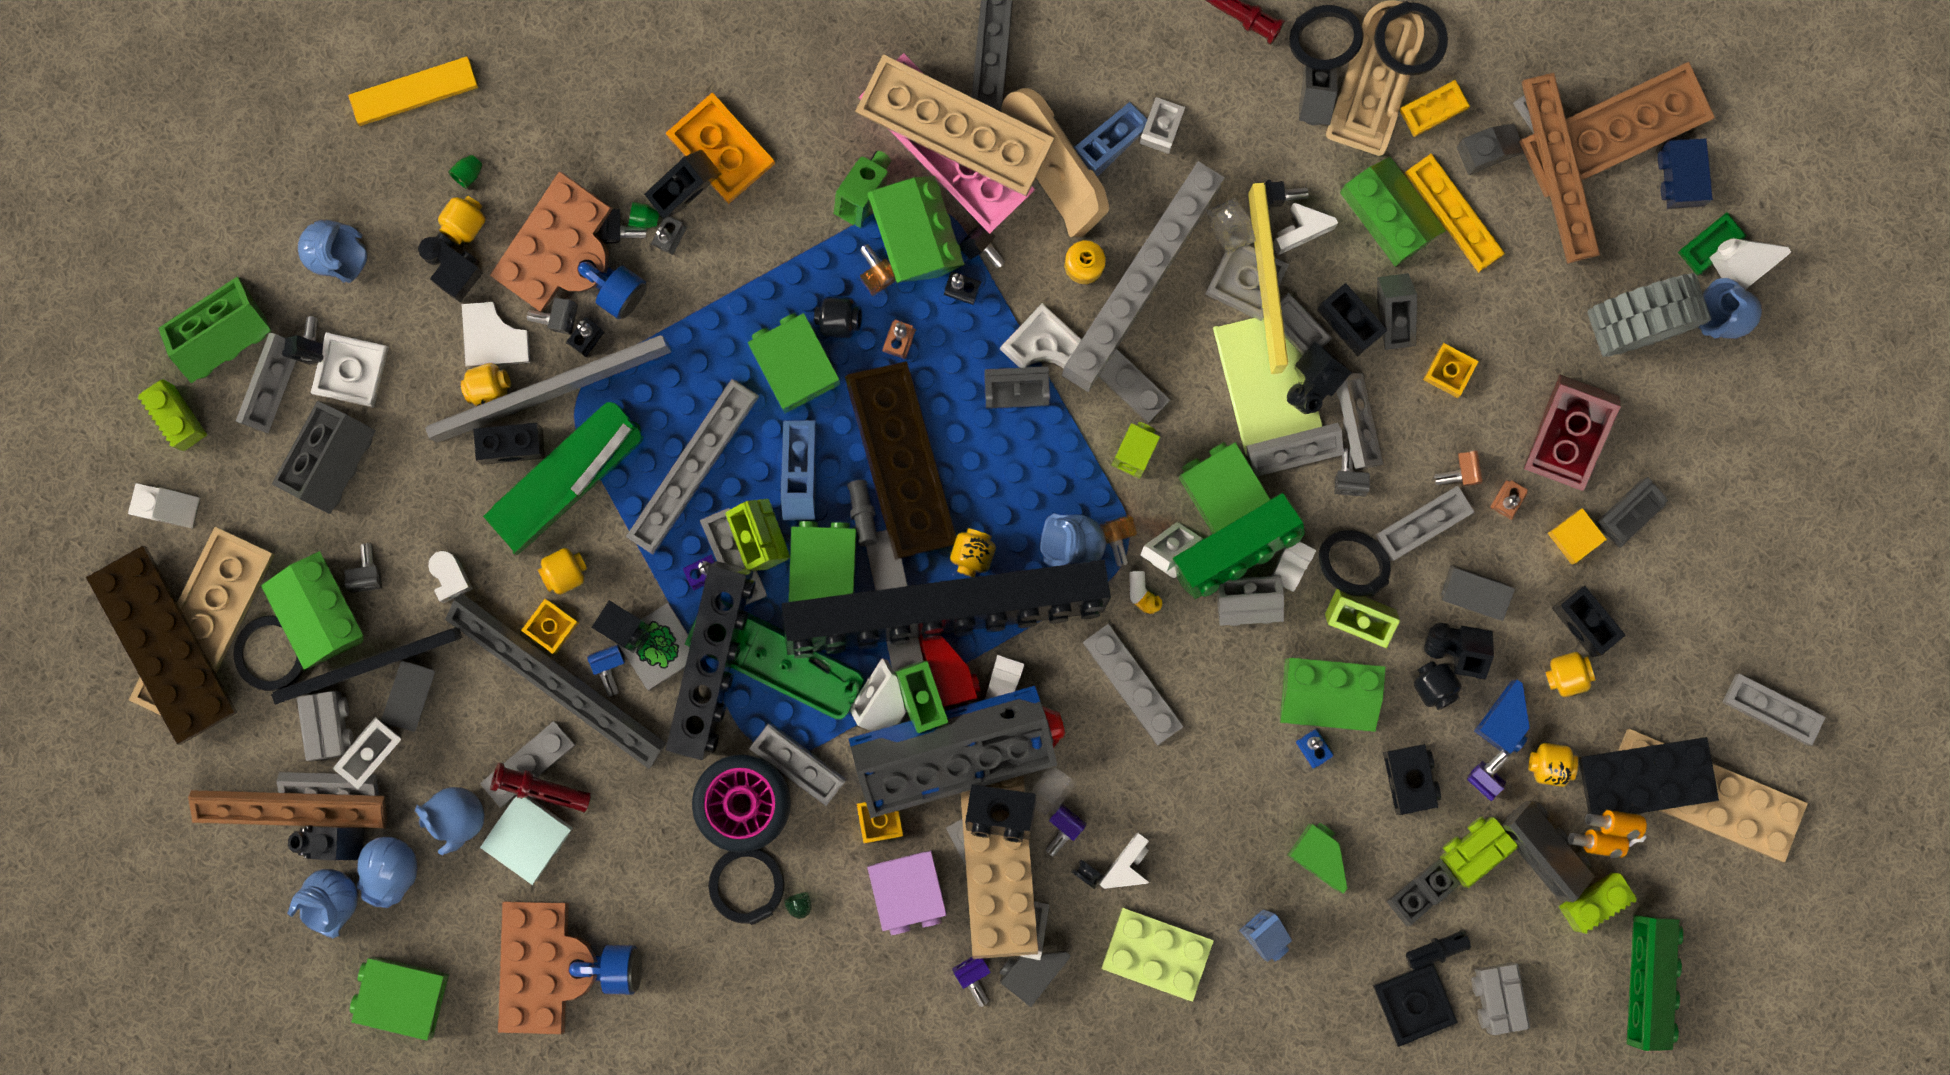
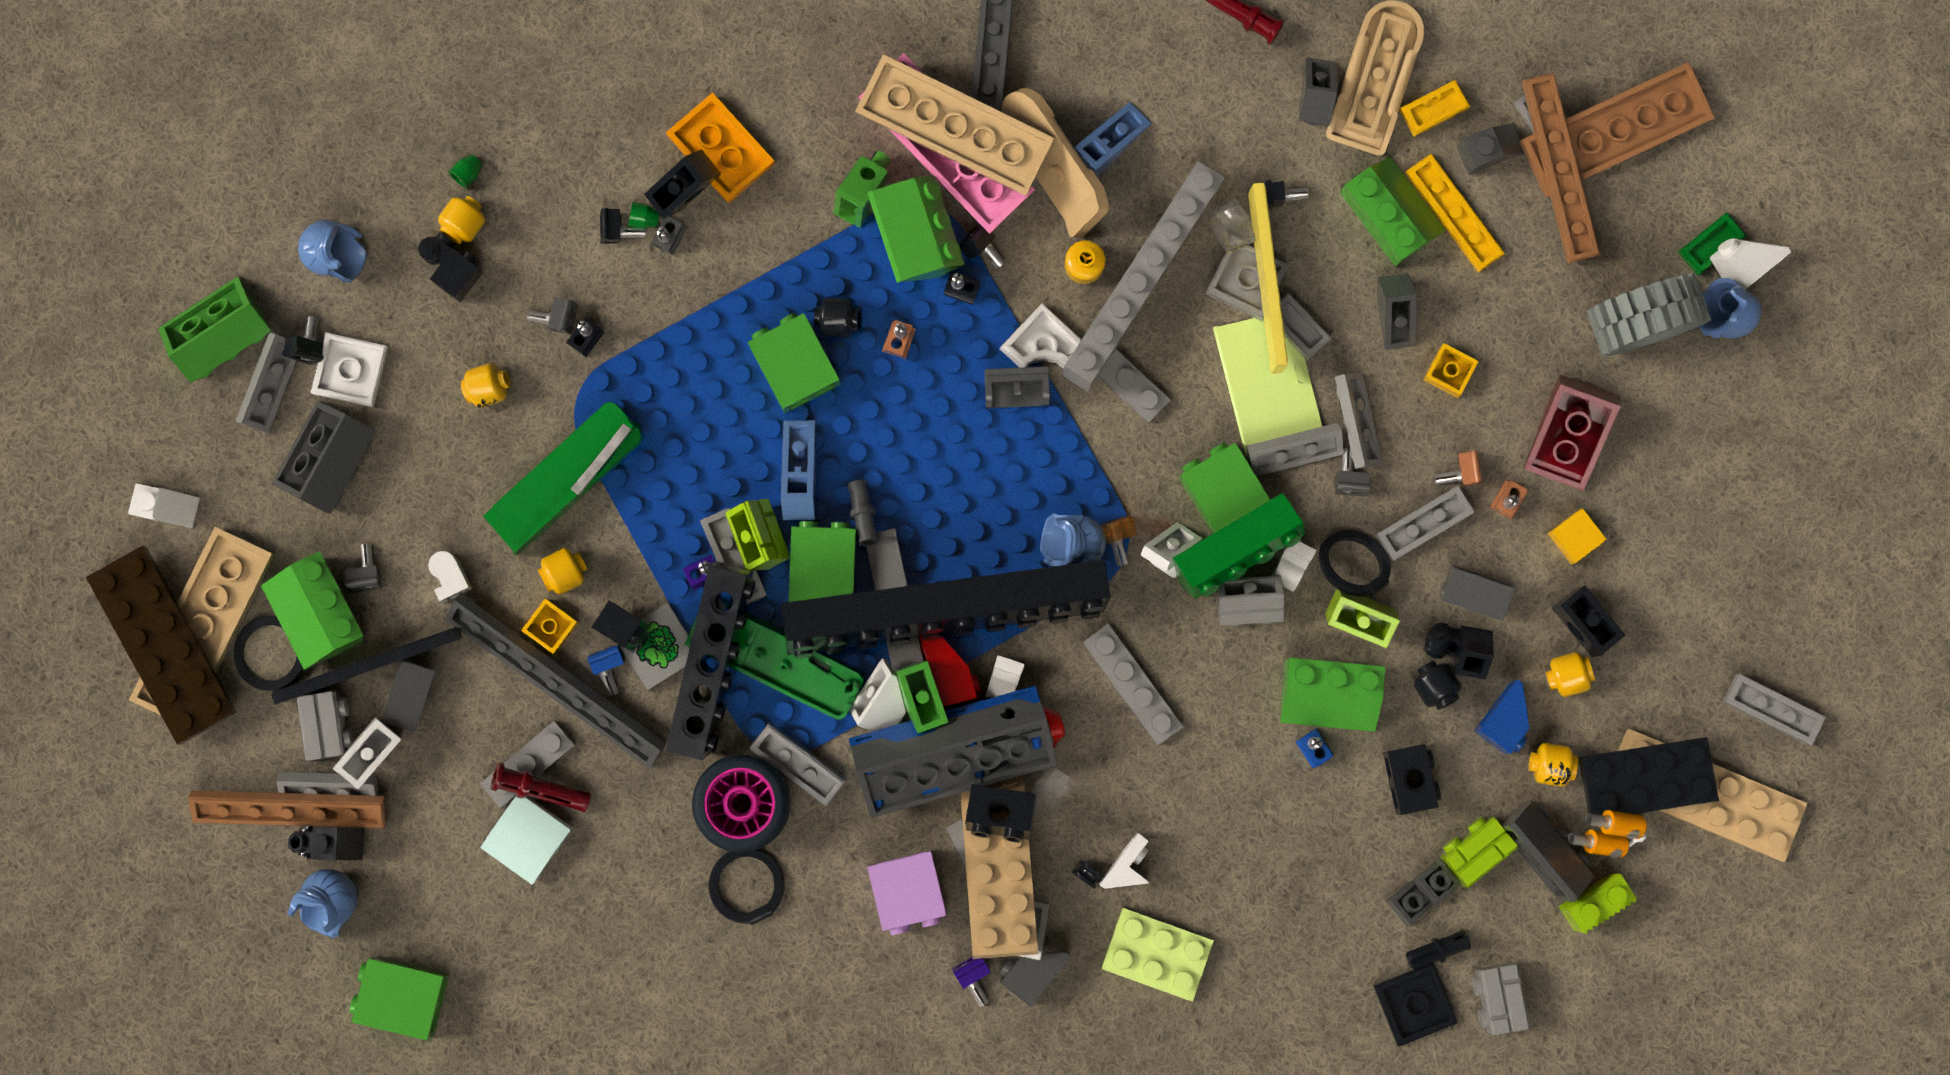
(172, 415): lime brick -> none
(385, 871): medium blue hair -> none
(413, 91): yellow tile -> none
(452, 816): medium blue hair -> none
(490, 339): white tile -> none
(509, 443): black brick -> none
(547, 967): nougat plate -> none
(548, 389): light grey tile -> none
(563, 251): nougat plate -> none
(692, 466): light grey tile -> none
(798, 905): clear green hinge -> none
(879, 275): clear orange piece -> none
(879, 827): yellow piece -> none
(901, 460): dark brown plate -> none
(972, 552): yellow head -> none
(1069, 826): dark purple piece -> none
(1136, 449): lime brick -> none
(1141, 596): arm -> none
(1162, 125): white slope -> none
(1267, 935): medium blue slope -> none
(1310, 224): white slope -> none
(1319, 12): black piece -> none
(1320, 855): bright green slope -> none
(1322, 378): black brick -> none
(1351, 319): black brick -> none
(1397, 12): black piece -> none
(1485, 777): dark purple piece -> none
(1632, 511): dark grey hinge -> none
(1653, 983): green slope -> none
(1685, 173): dark blue brick -> none

